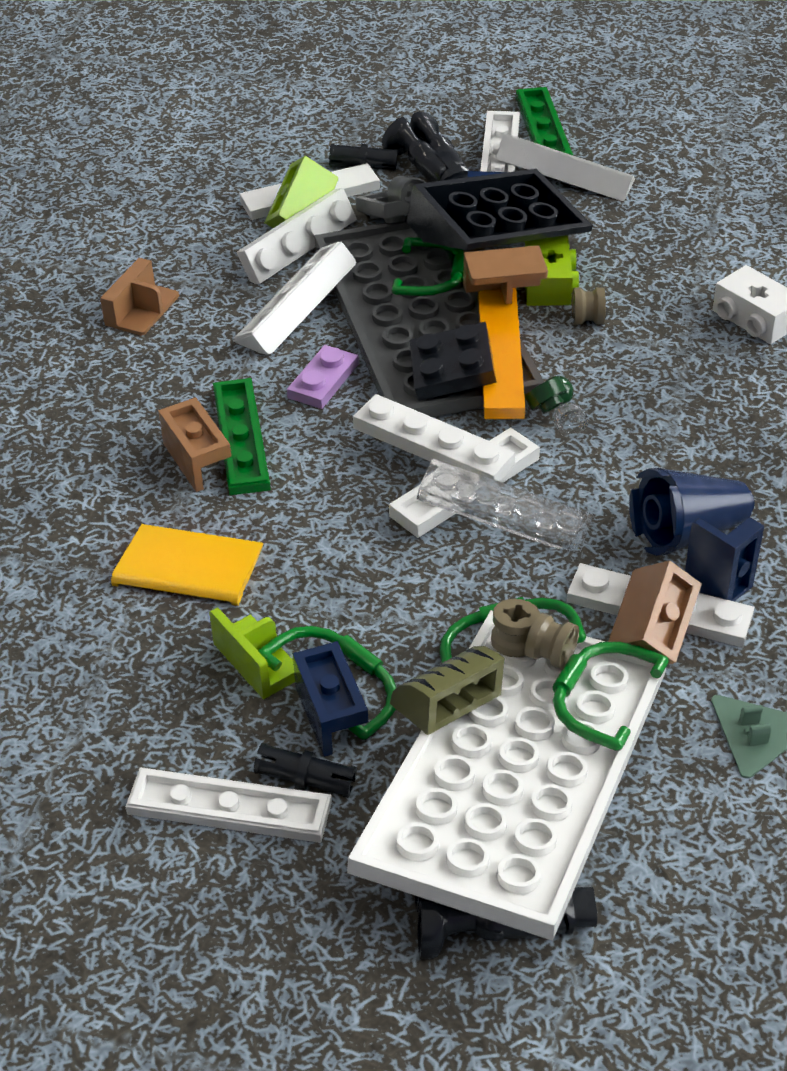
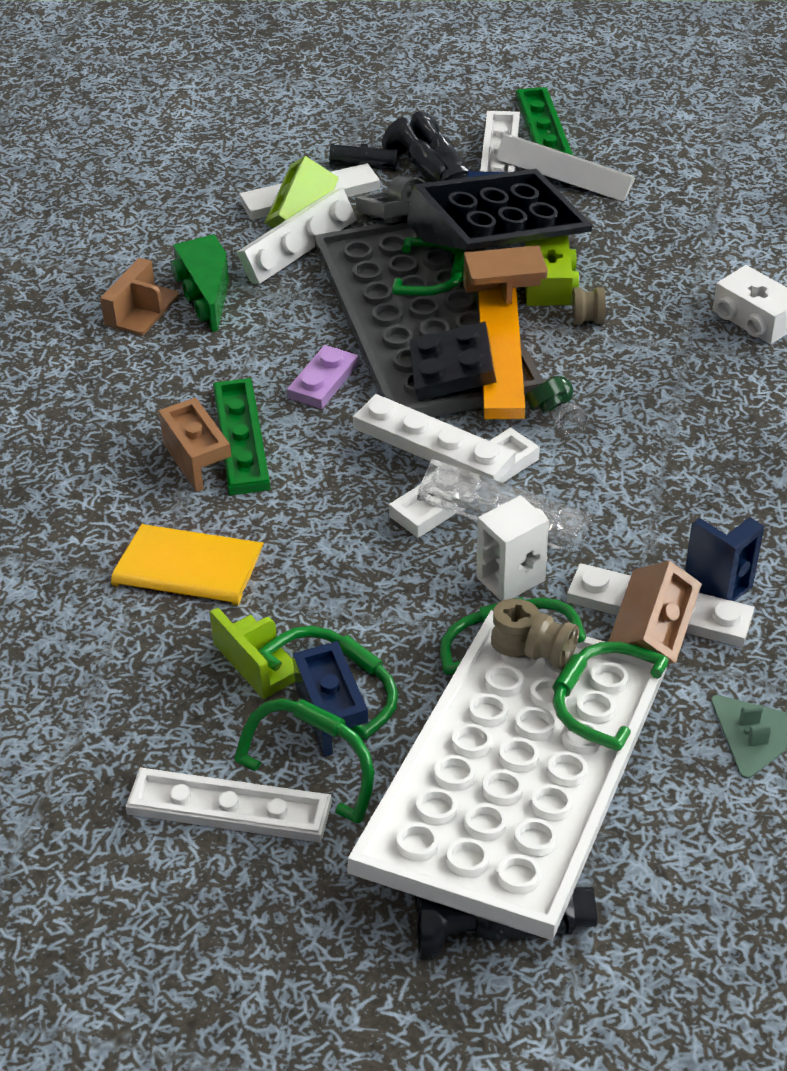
(204, 276): none -> green slope
(296, 299): white slope -> none
(305, 770): black pin -> none
(325, 722): none -> green piece
(450, 689): olive brick -> none
(512, 548): none -> white brick
(674, 499): dark blue cone -> none

